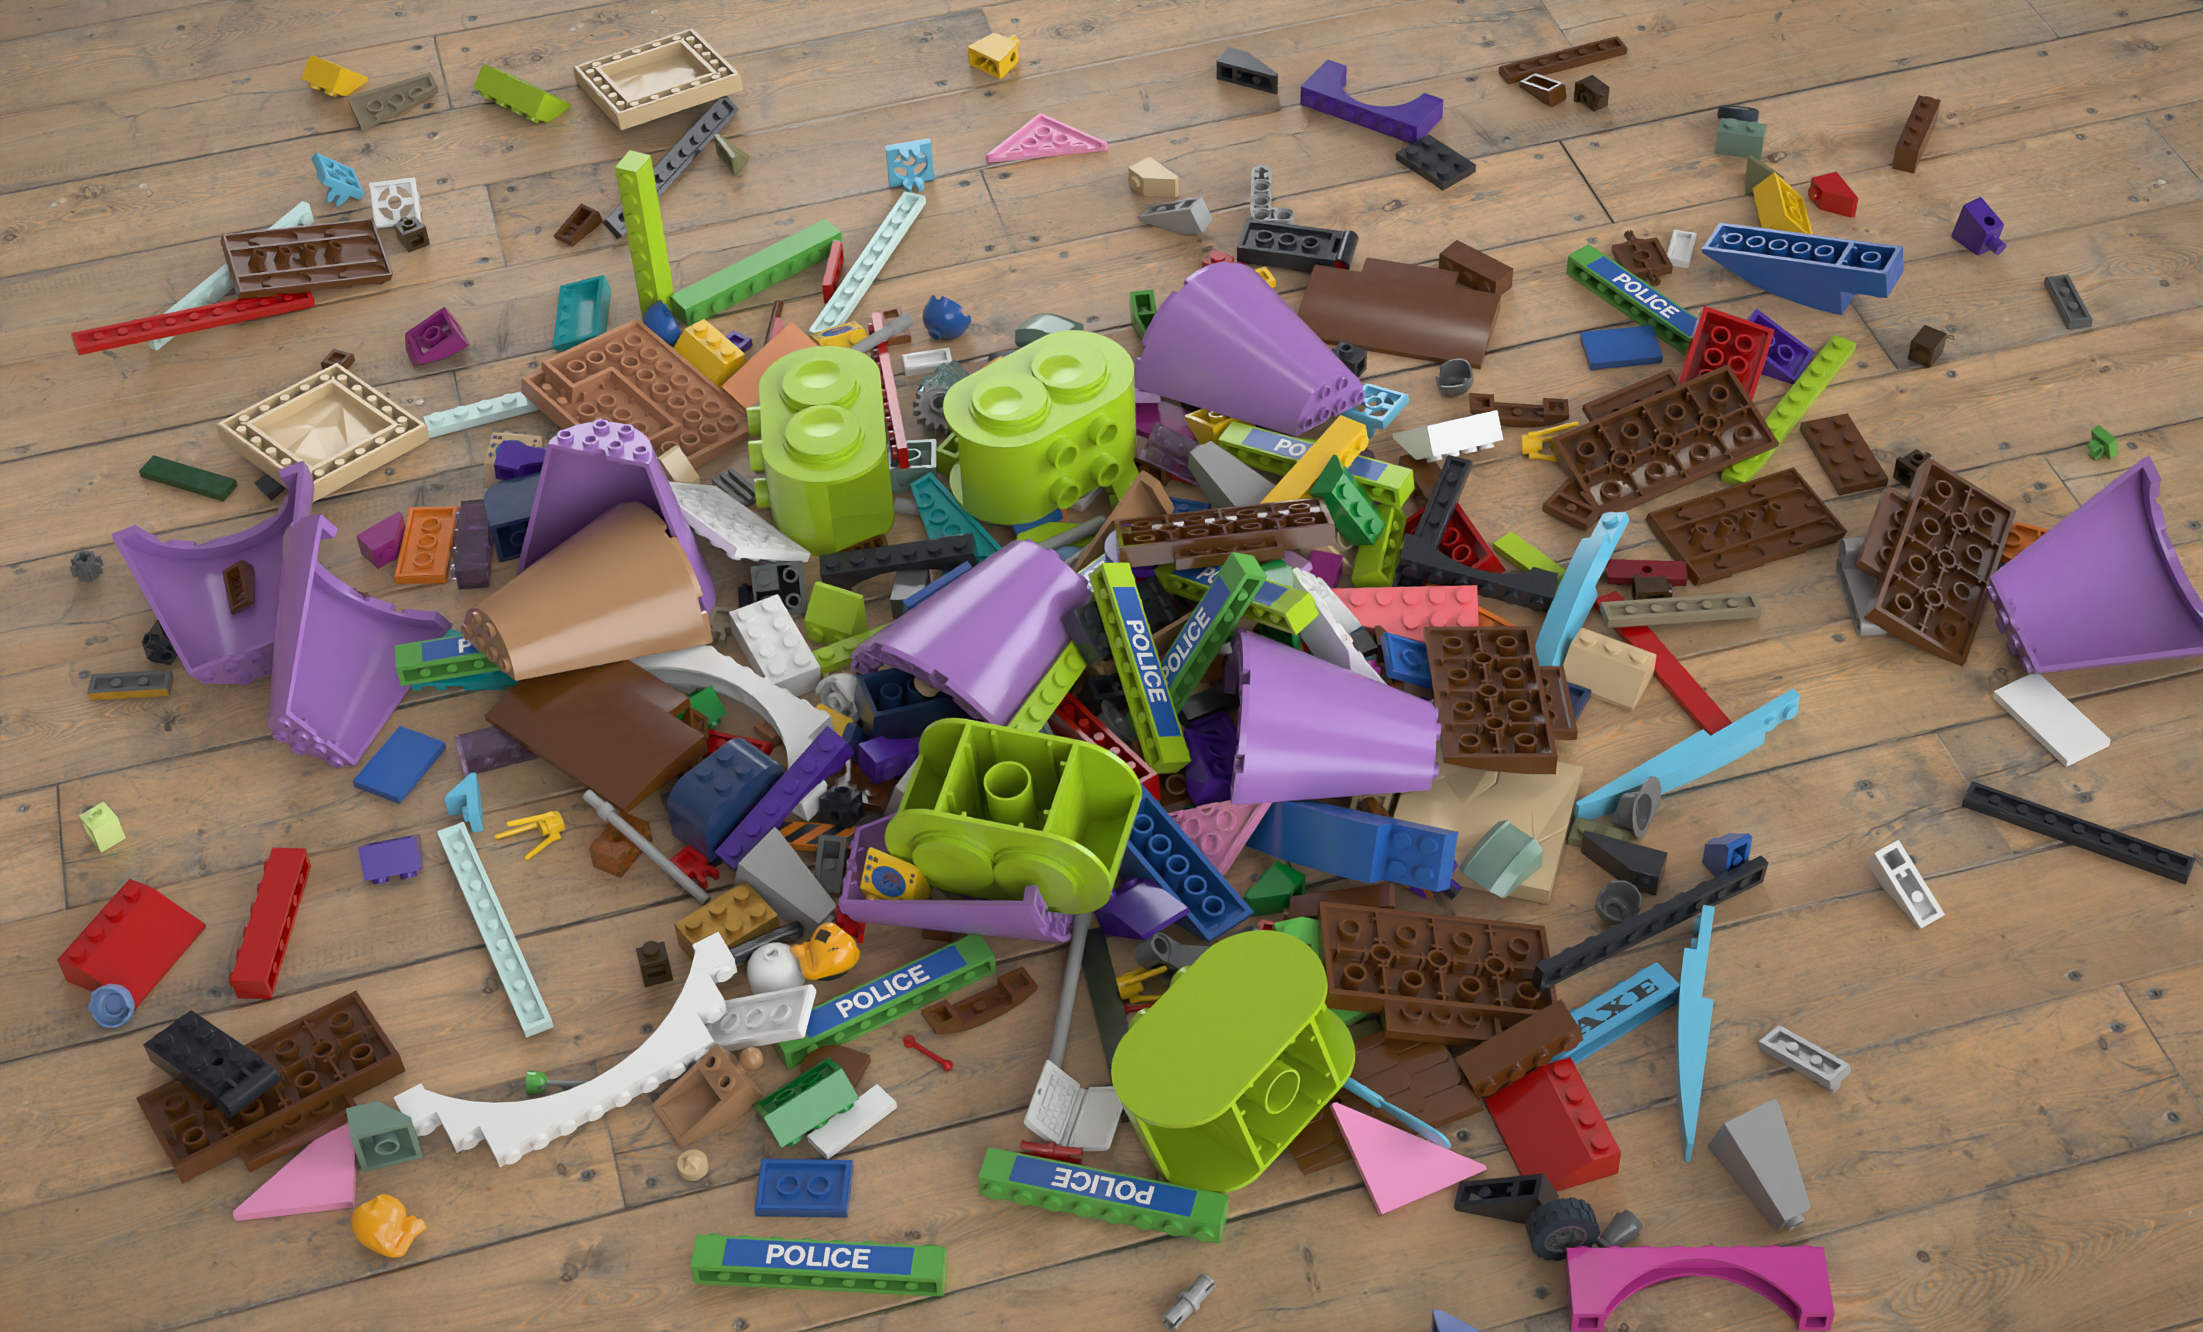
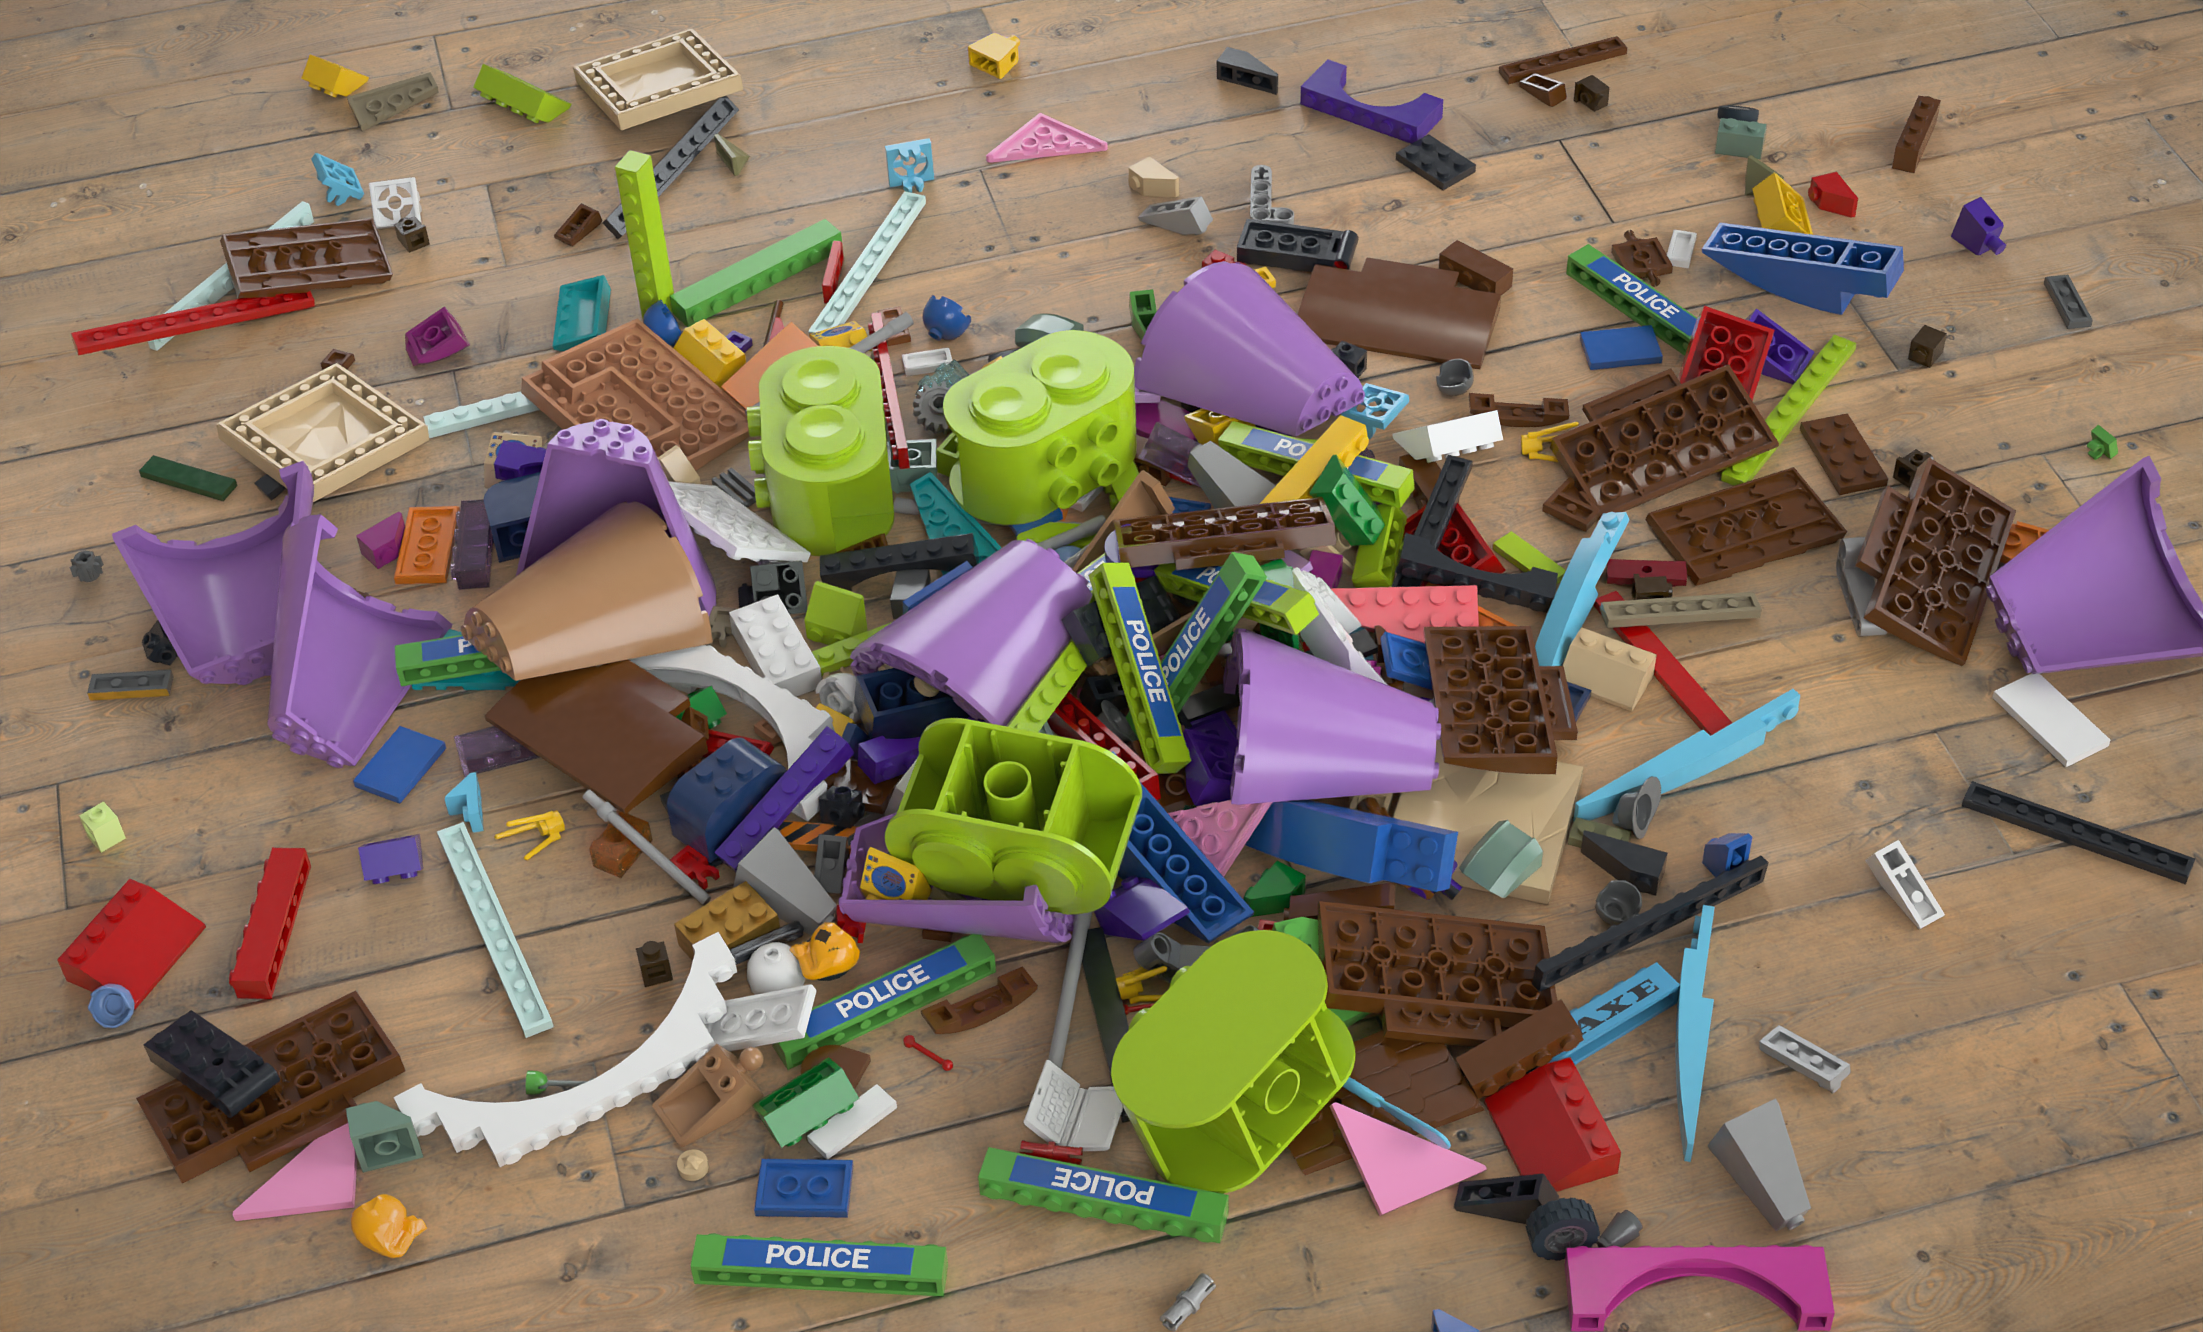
(231, 577): reddish brown slope -> none

